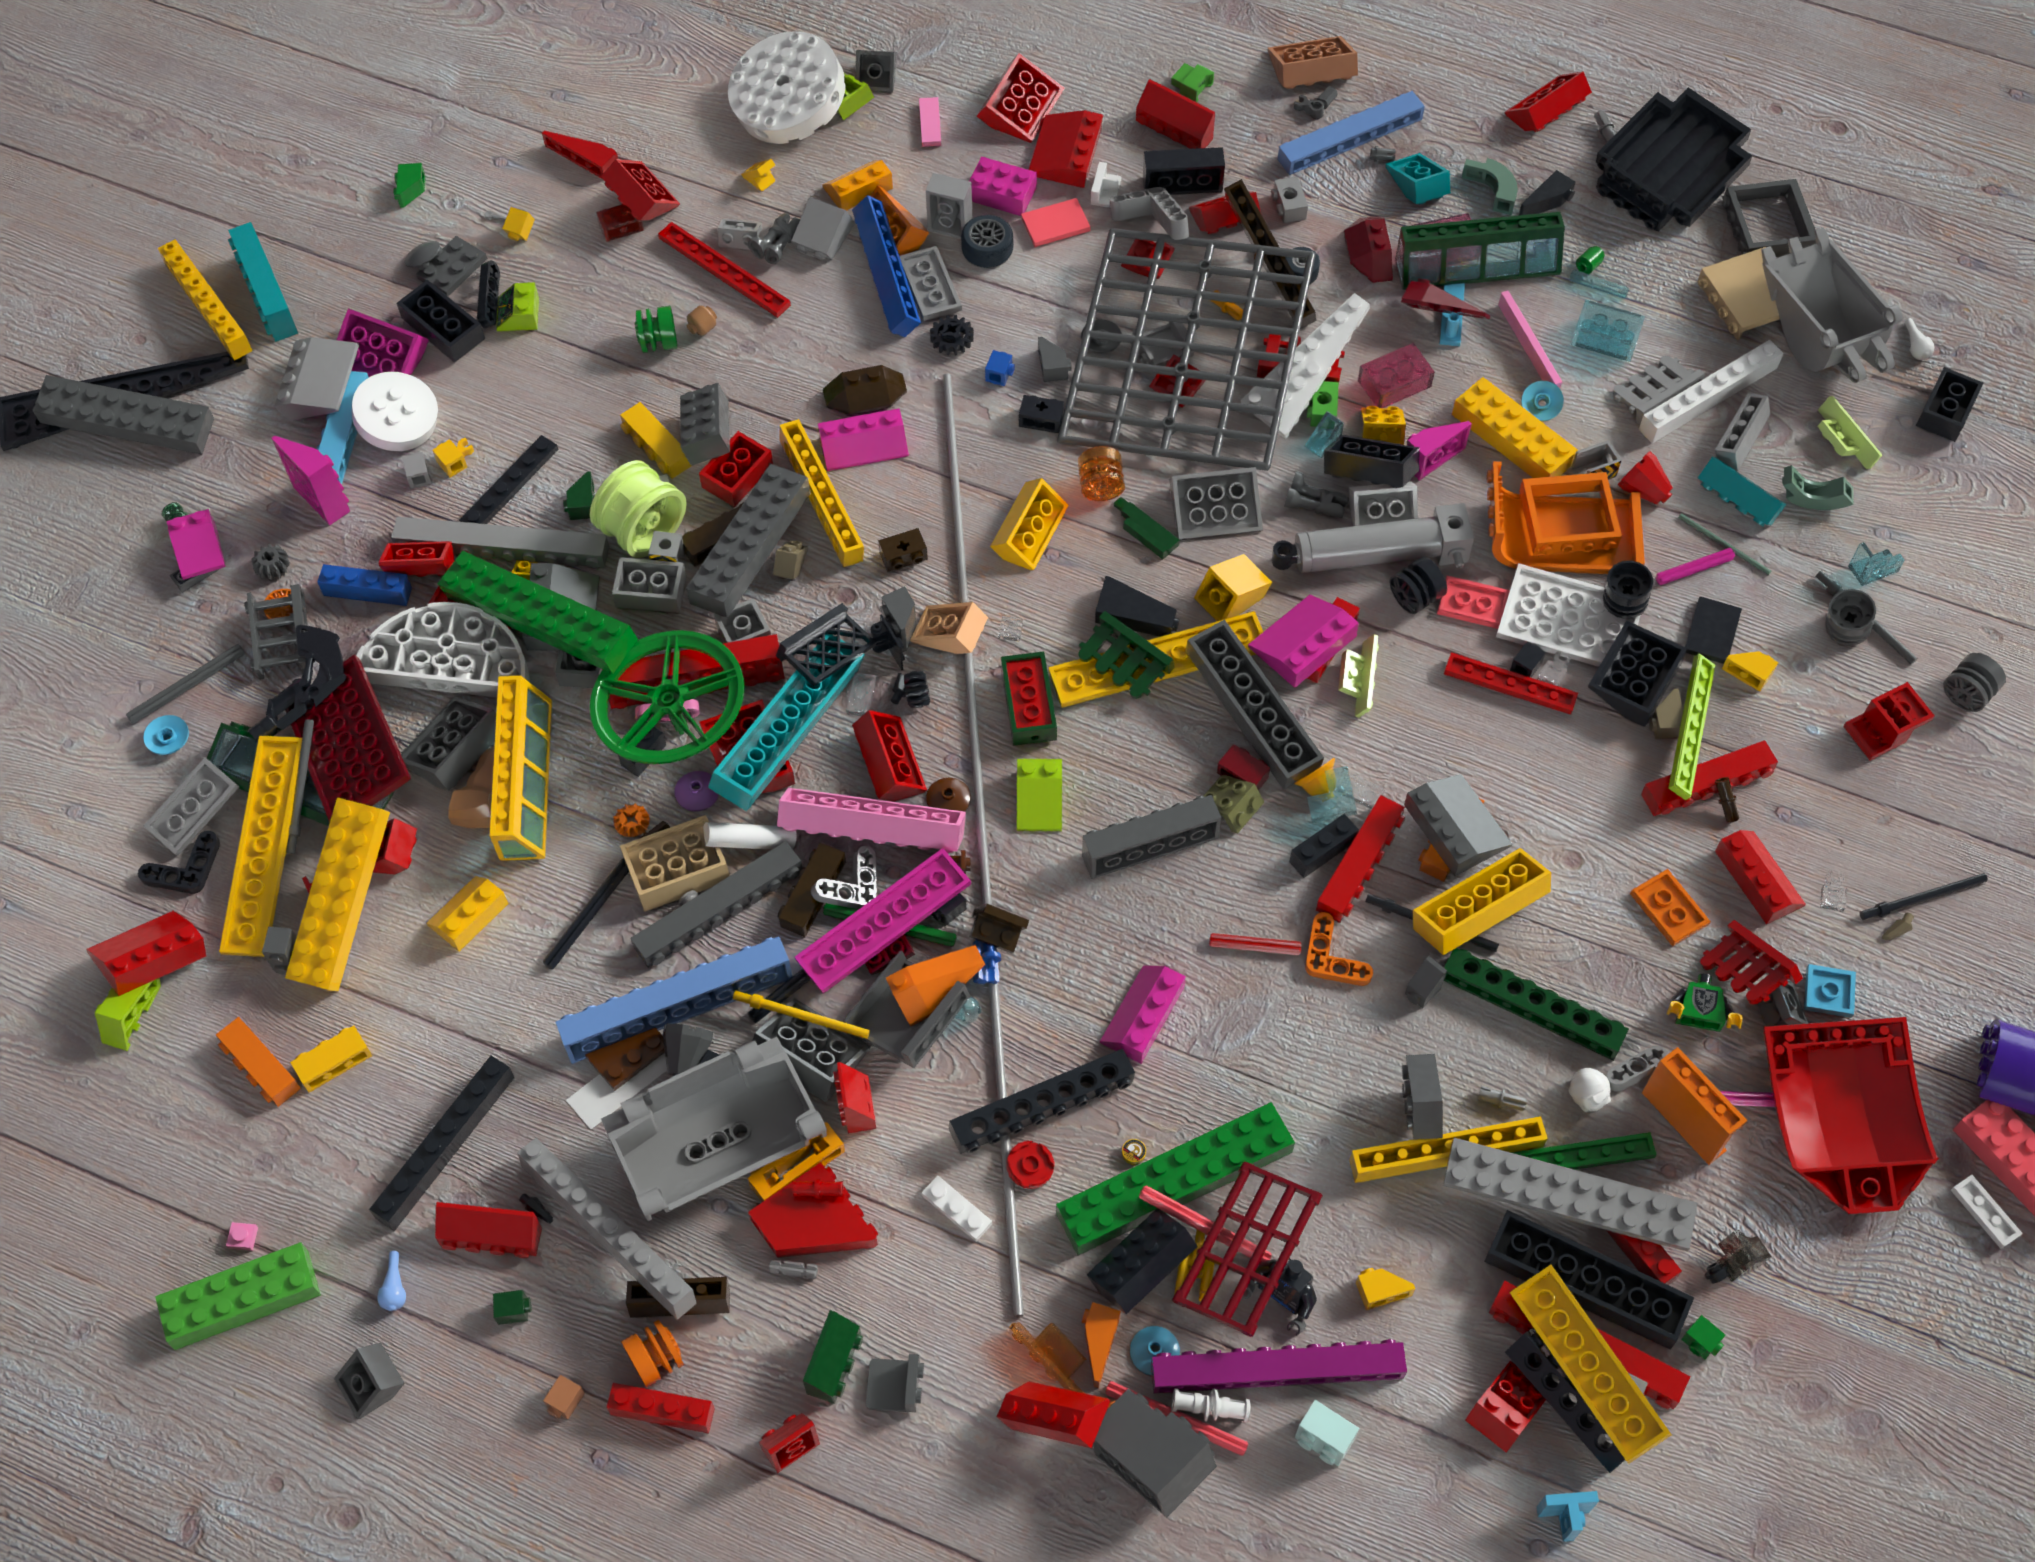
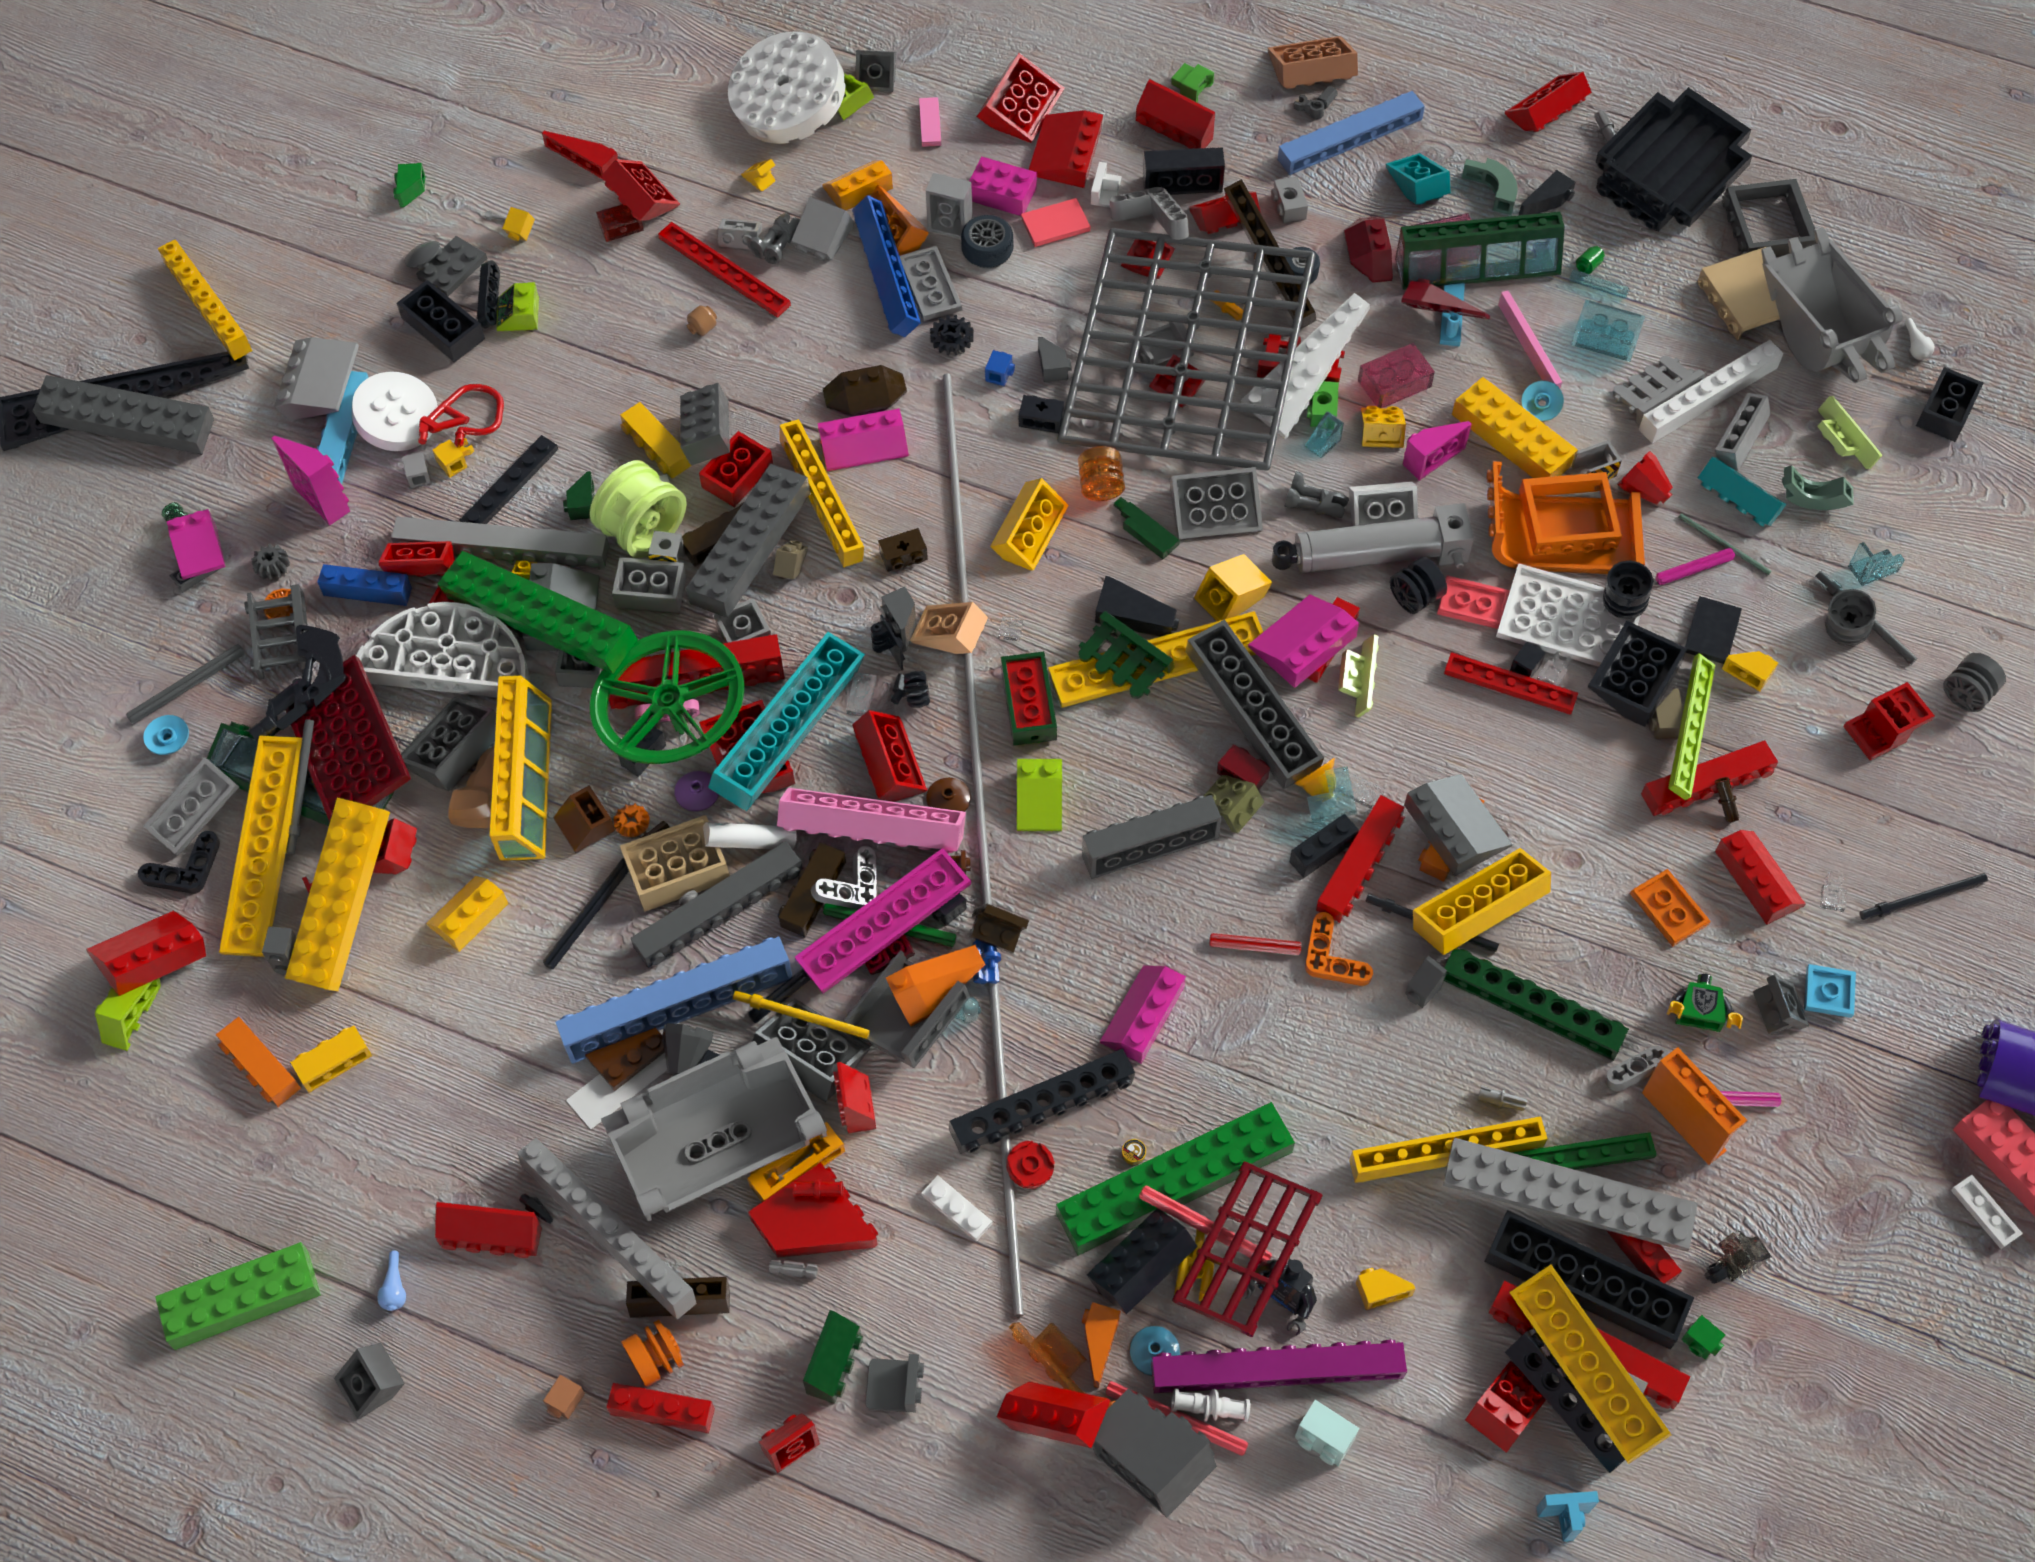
(242, 1236): bright pink plate -> none
(261, 282): teal brick -> none
(381, 345): dark pink slope -> none
(428, 423): none -> red piece
(442, 1143): black brick -> none
(511, 1307): dark green brick -> none
(583, 819): none -> reddish brown slope
(656, 329): green wheel -> none
(811, 635): black fence -> none
(1103, 346): dark grey dish -> none
(1371, 461): black brick -> none
(1382, 154): dark grey pin -> none
(1422, 1096): dark grey brick -> none
(1590, 1089): white hair -> none
(1752, 948): red fence -> none
(1851, 1110): red windscreen -> none
(1899, 927): dark tan bar -> none

